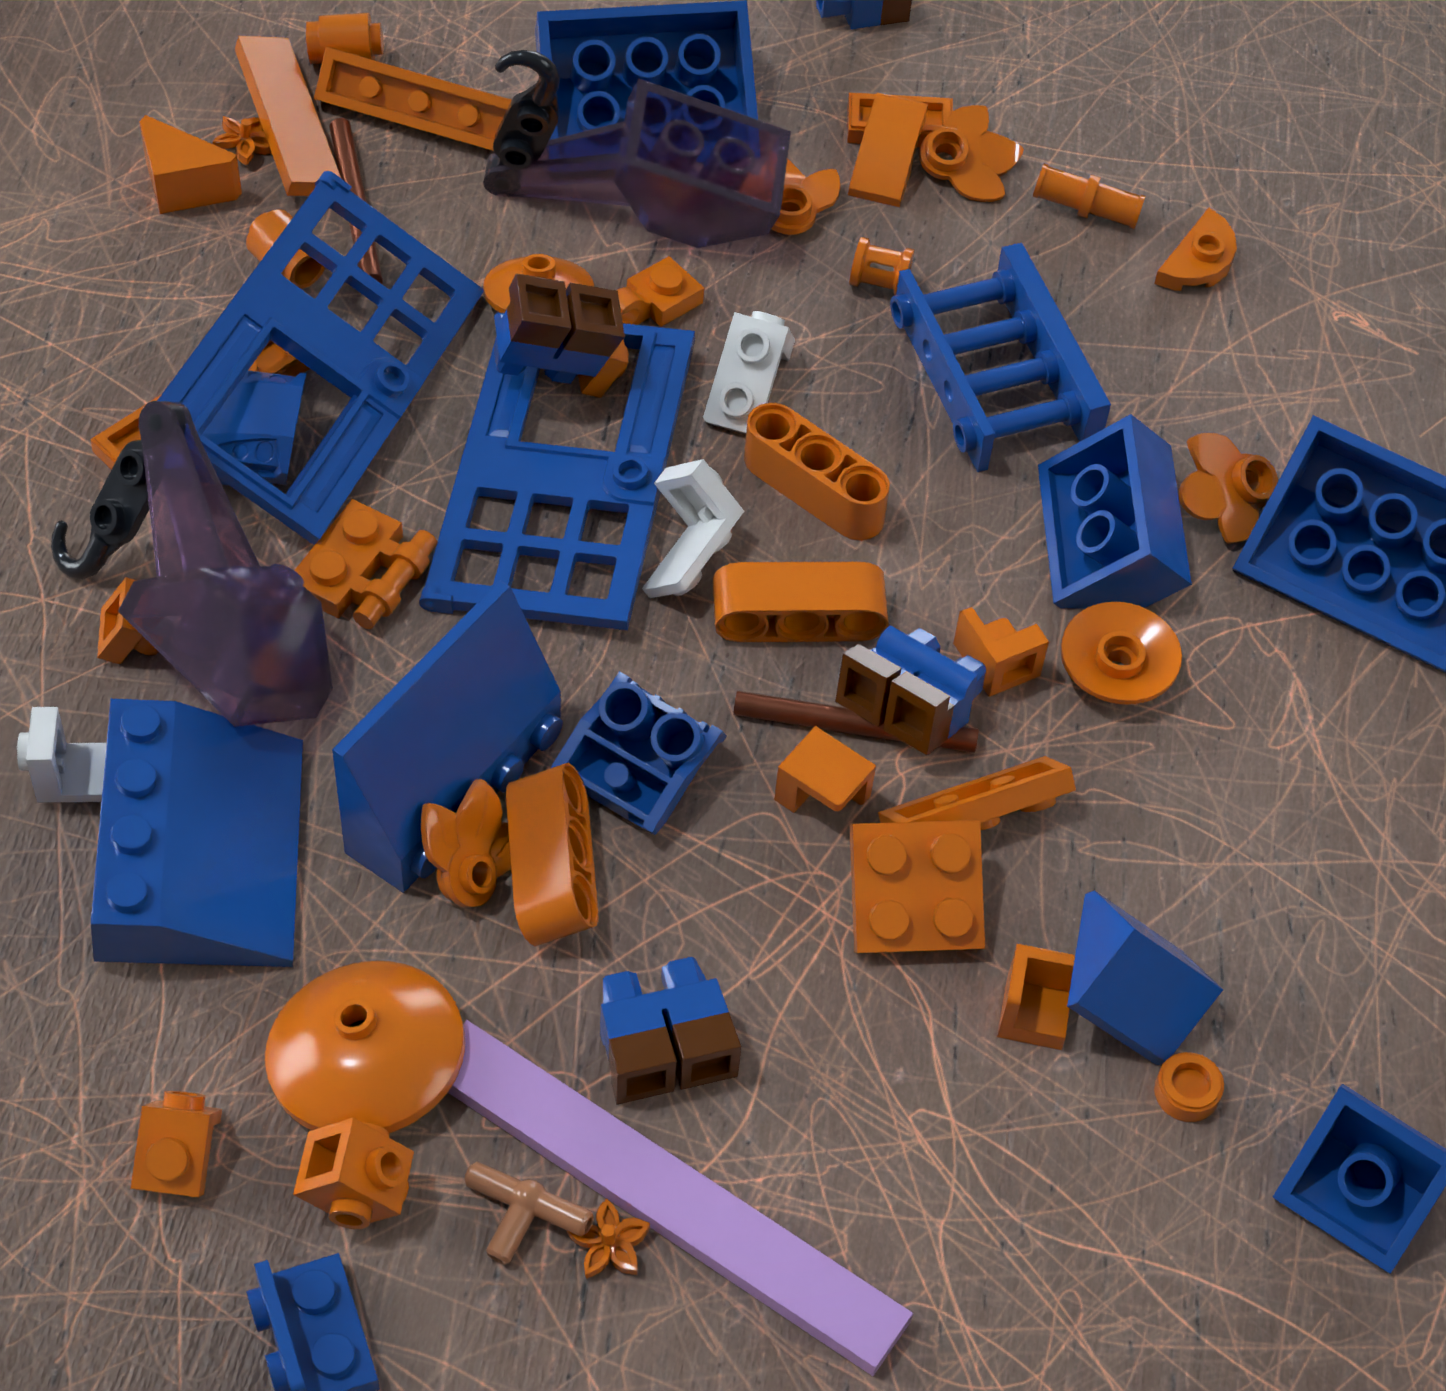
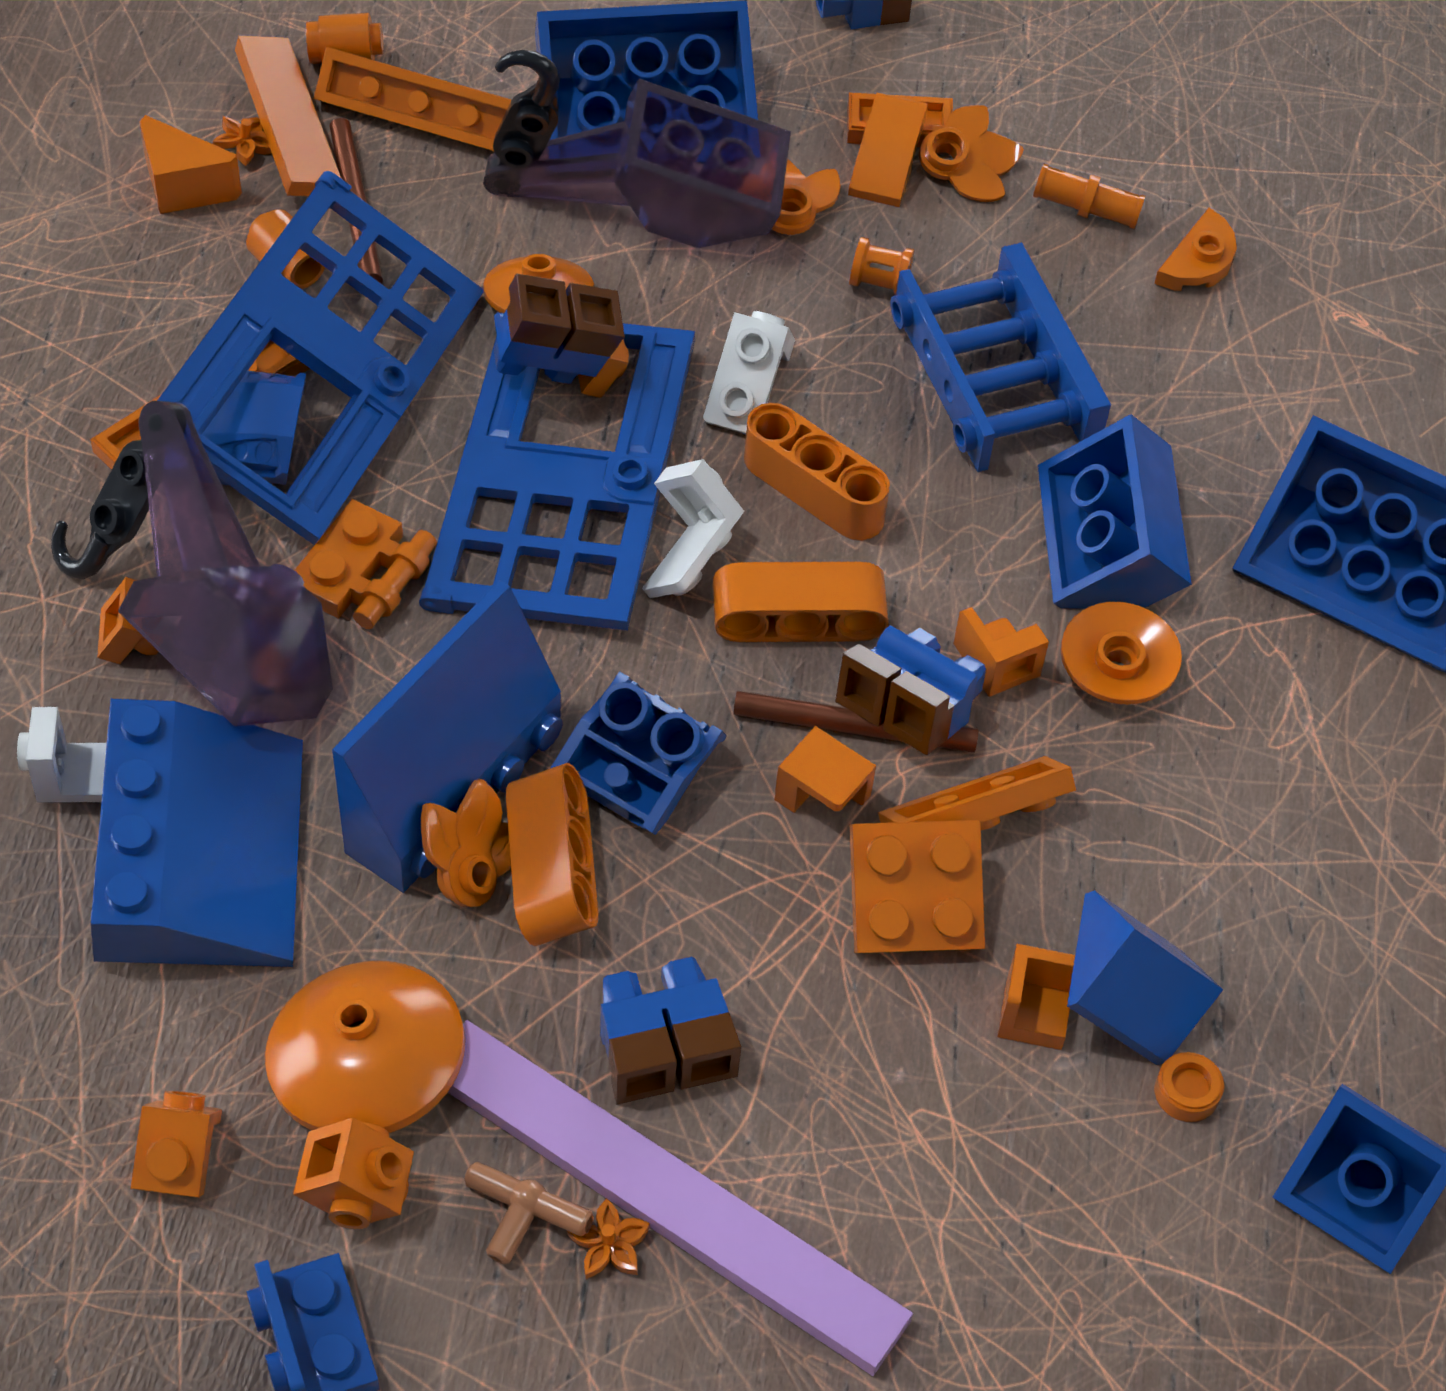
(659, 293): orange plate -> none
(1226, 485): orange plate -> none

